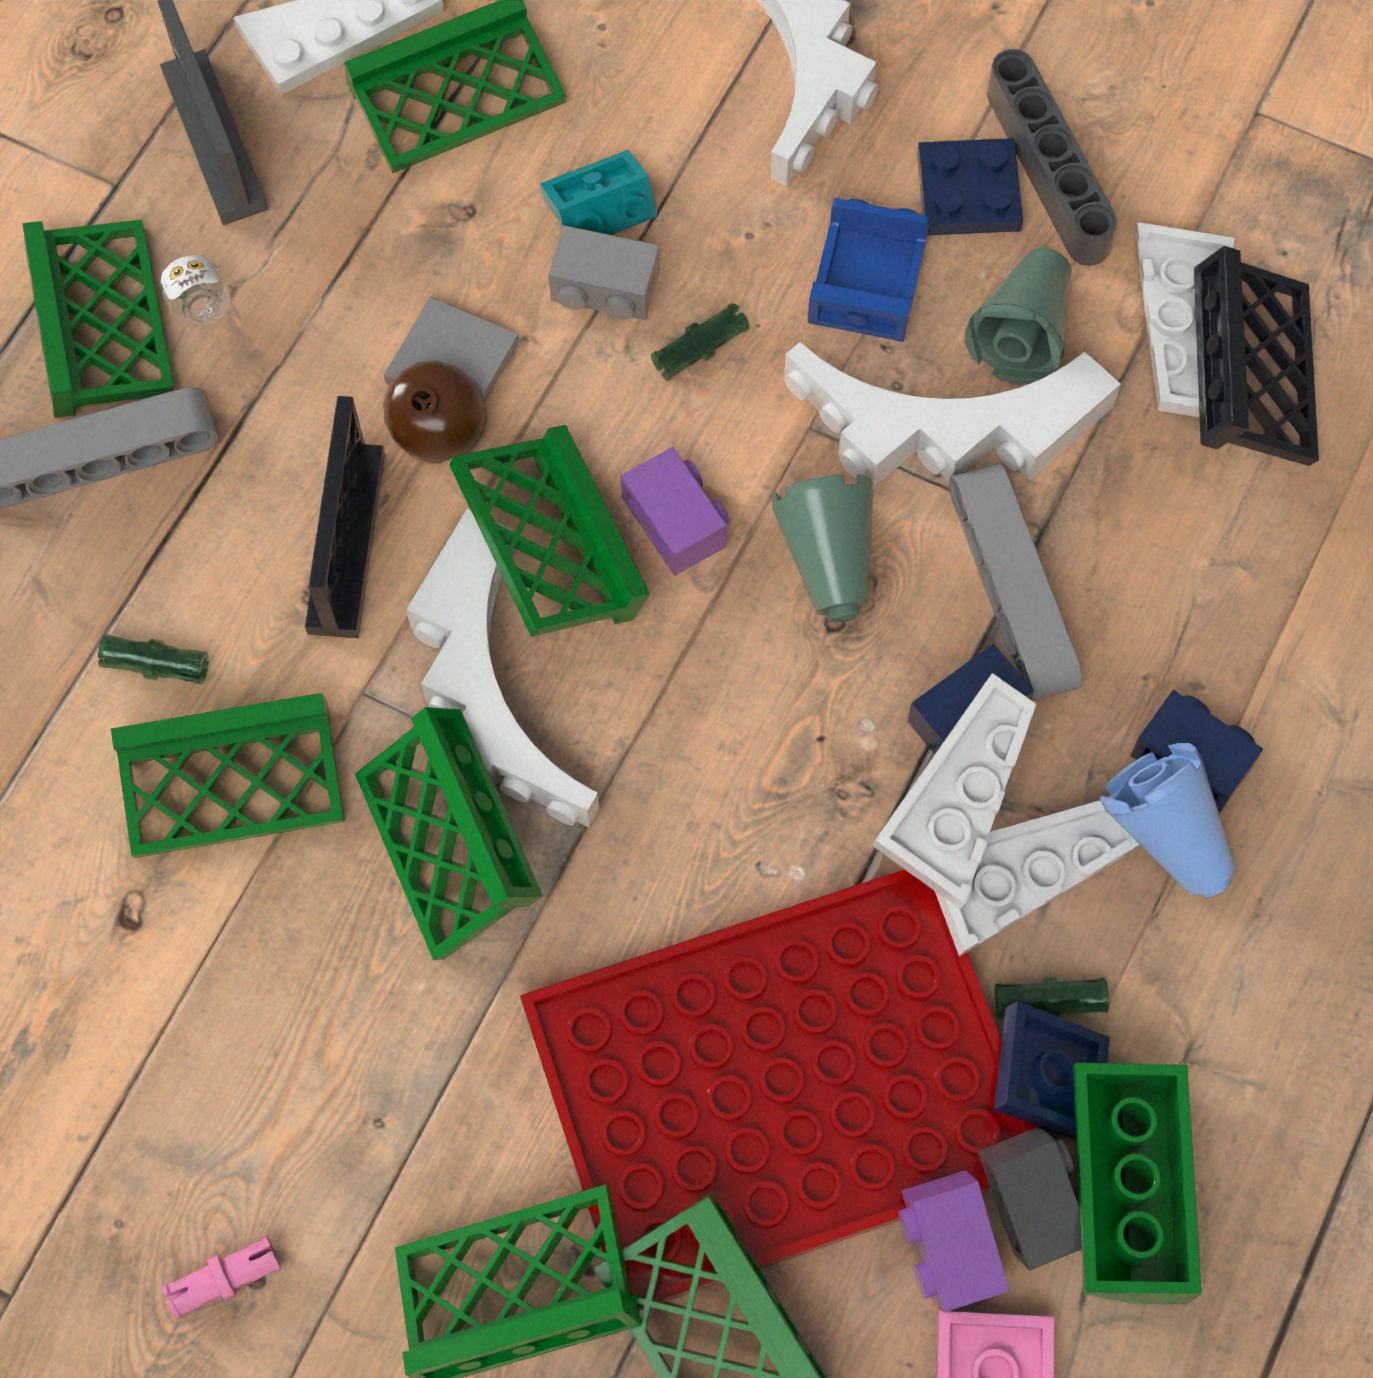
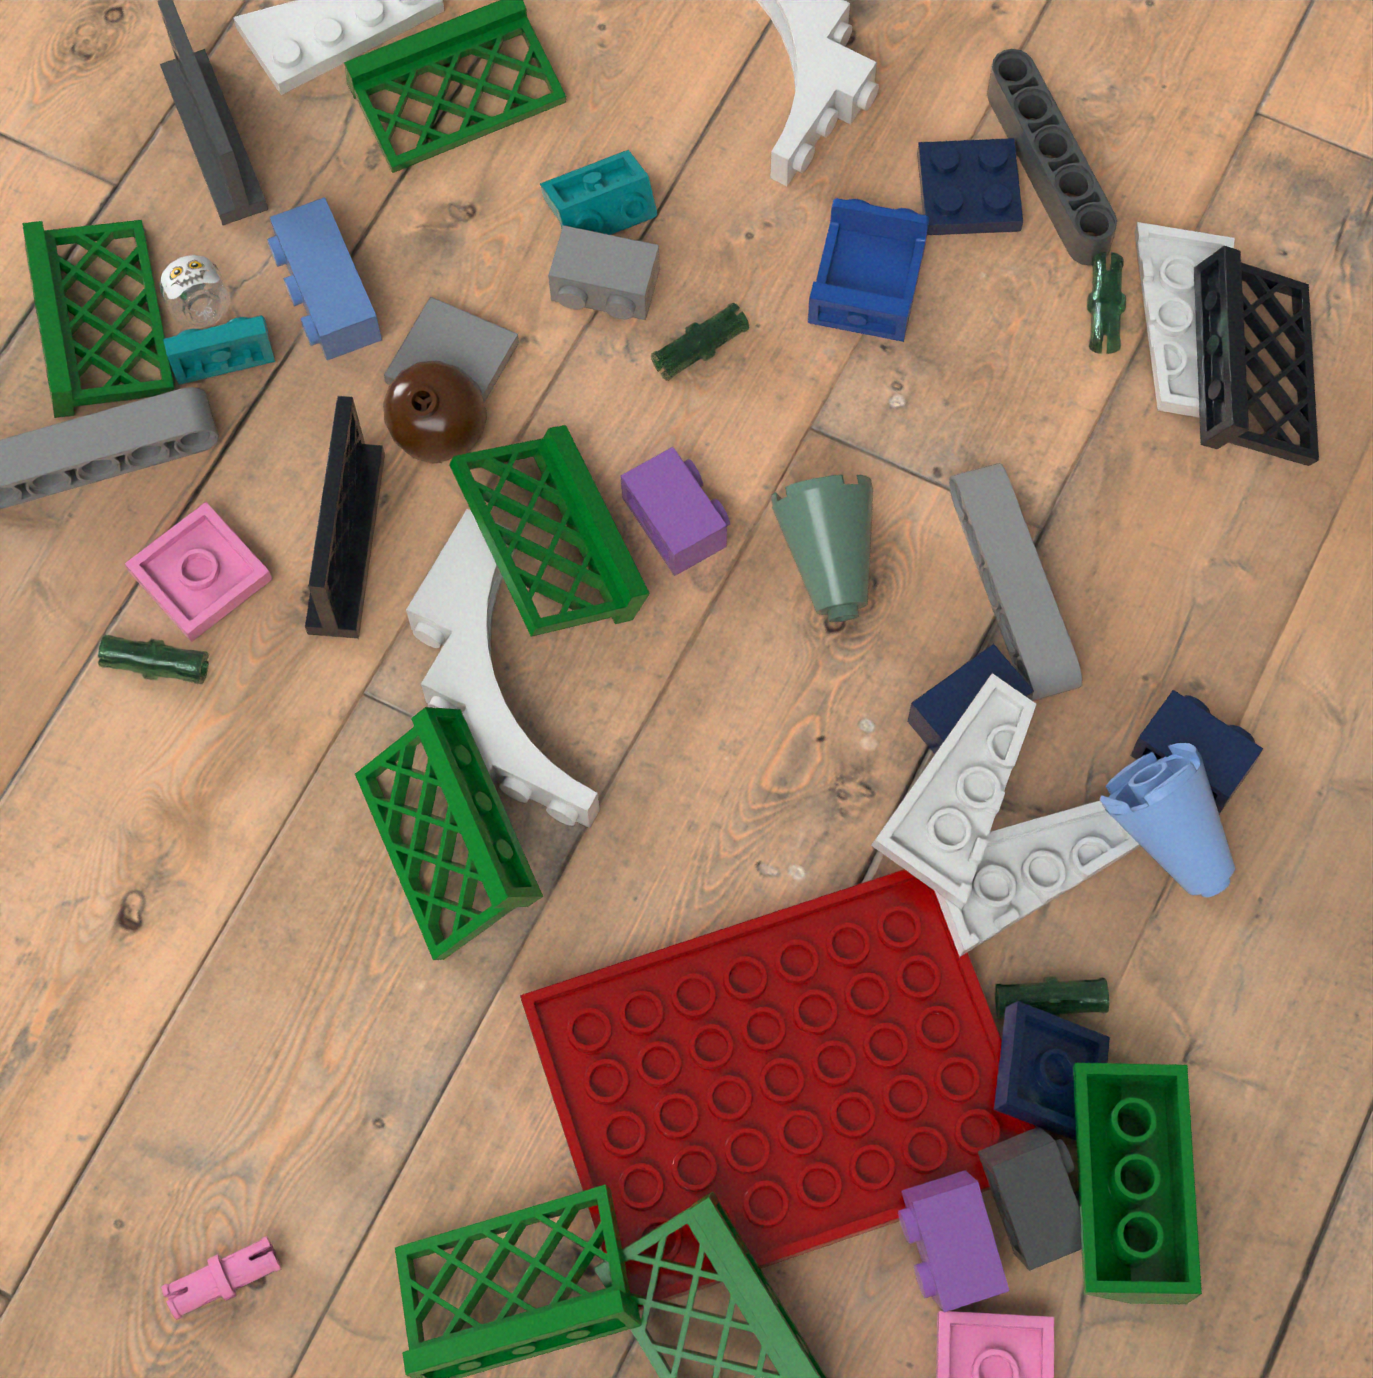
(198, 571): none -> bright pink plate
(219, 349): none -> teal bracket
(221, 730): green fence -> none
(323, 279): none -> medium blue brick
(952, 435): white arch -> none
(1024, 319): sand green cone -> none
(1106, 303): none -> clear green pin

